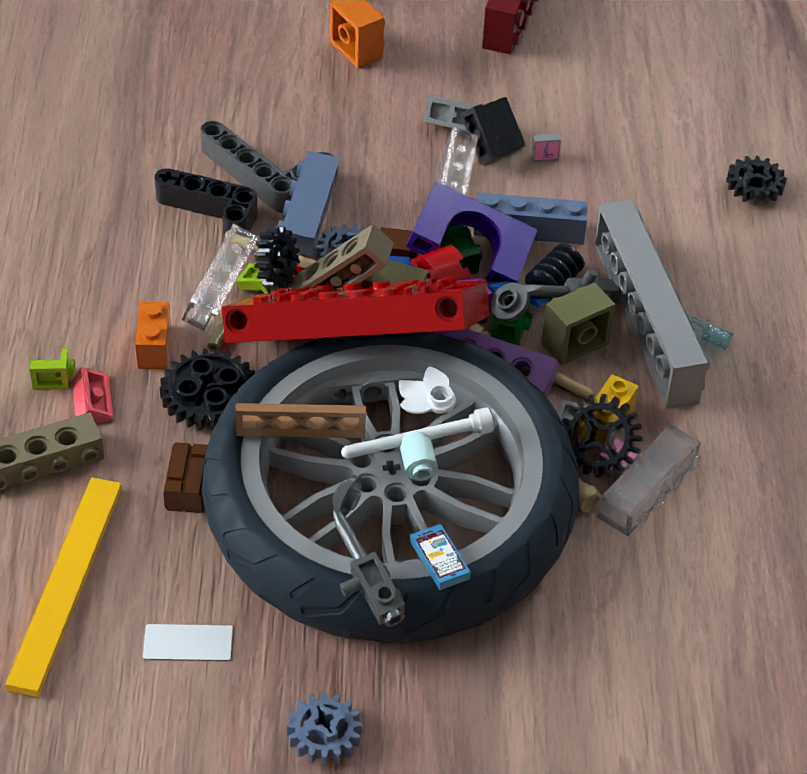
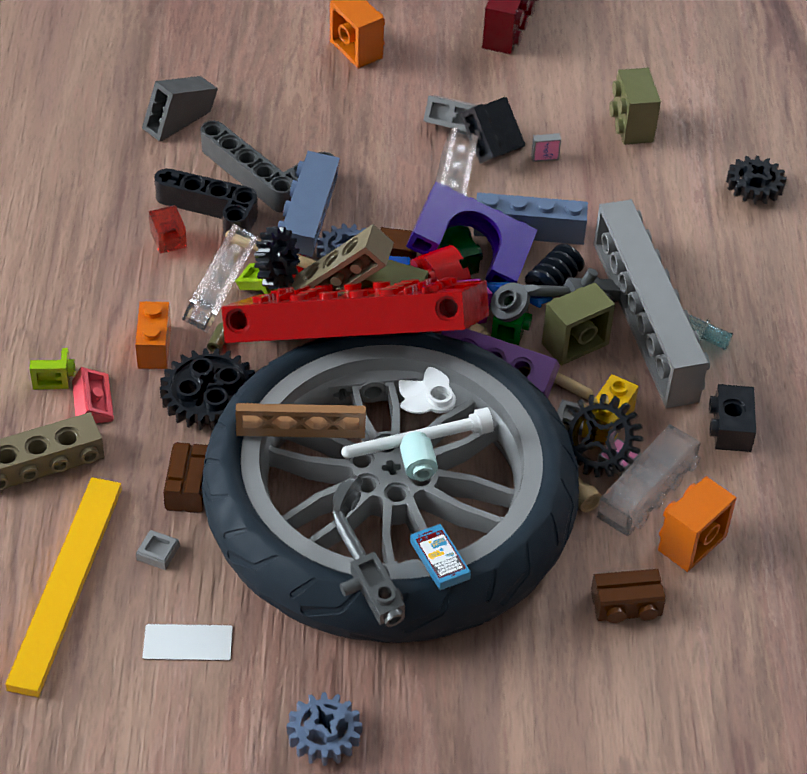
(157, 549): none -> light grey tile
(167, 229): none -> clear red brick
(177, 105): none -> dark grey slope
(628, 595): none -> reddish brown brick
(635, 105): none -> olive brick
(696, 523): none -> orange brick
(733, 418): none -> black brick

